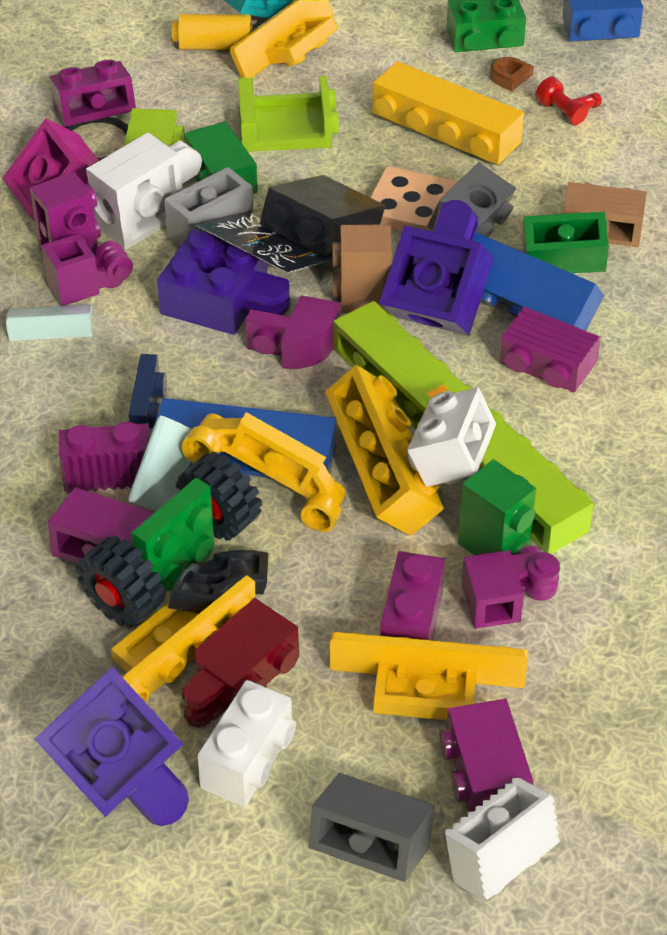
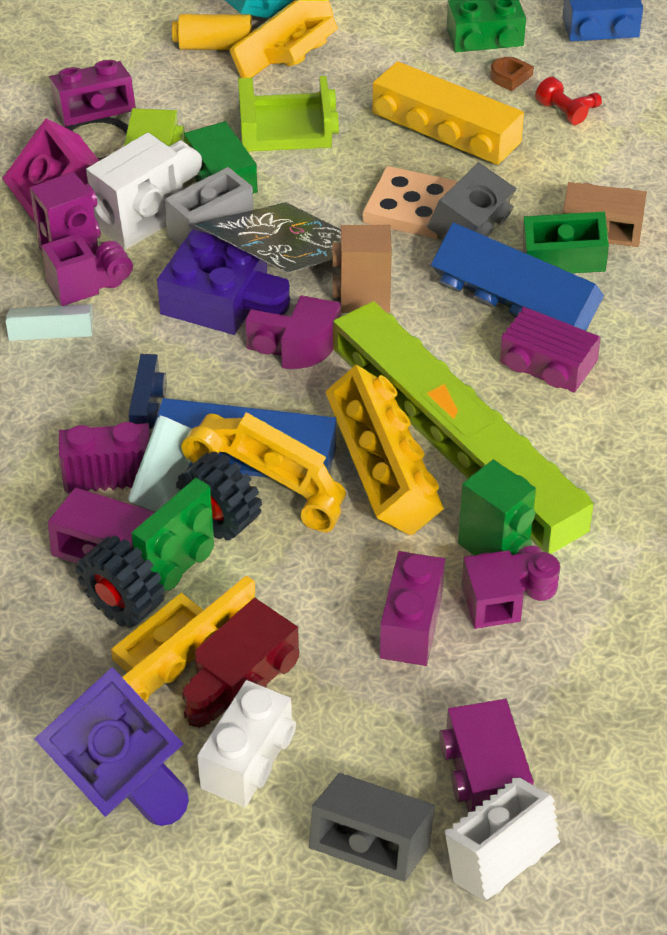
(204, 583): black tile -> none
(315, 209): black brick -> none
(425, 675): yellow bracket -> none
(432, 259): dark purple brick -> none
(451, 437): white brick -> none

